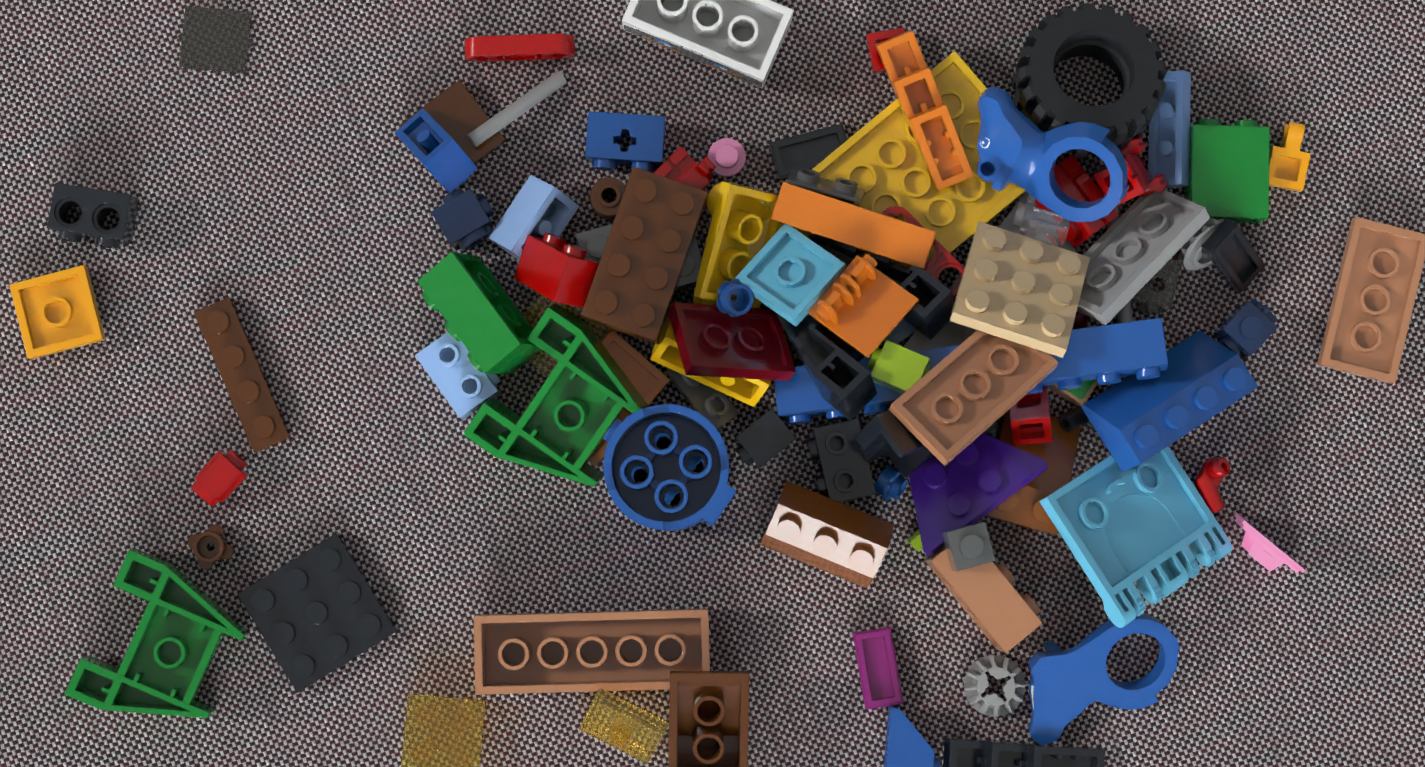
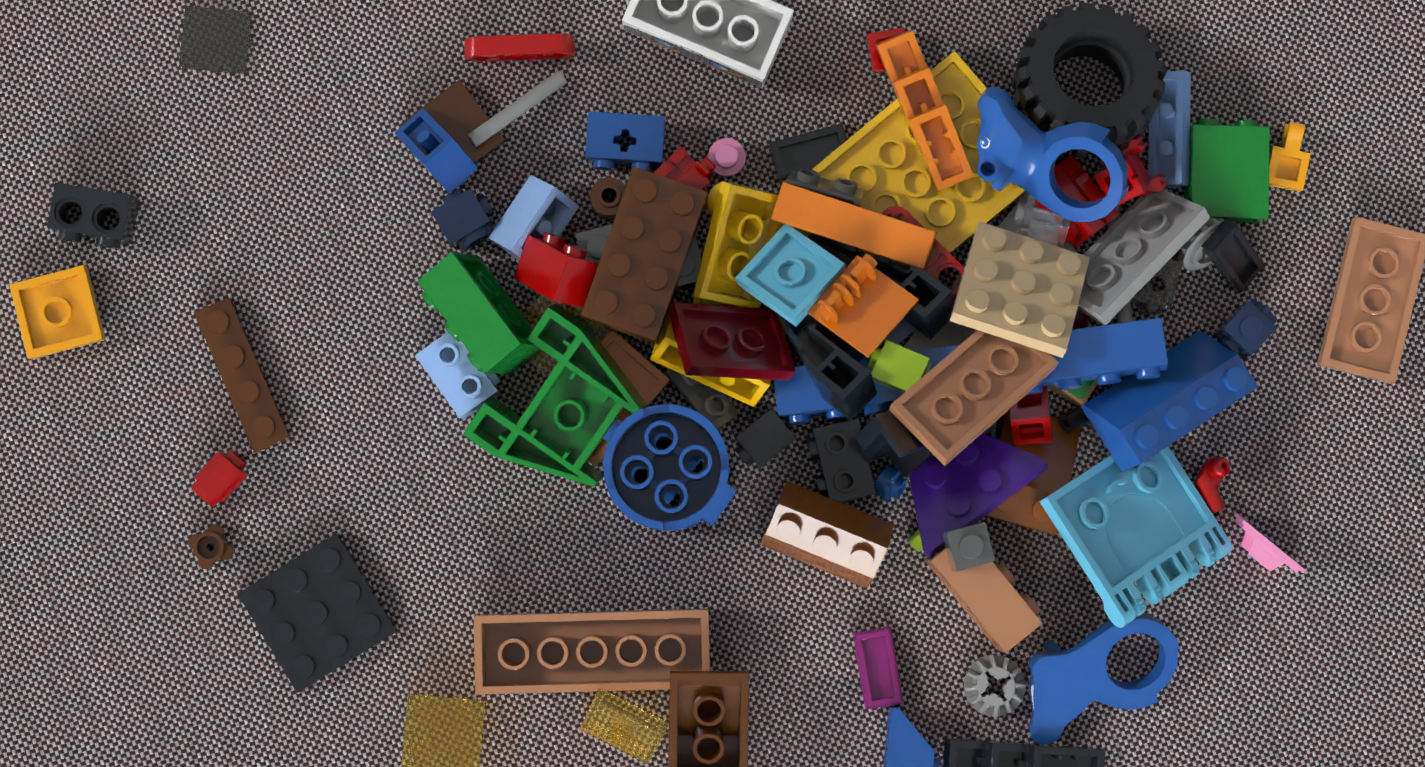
(167, 650): green wedge -> none
(742, 302): blue plate -> none

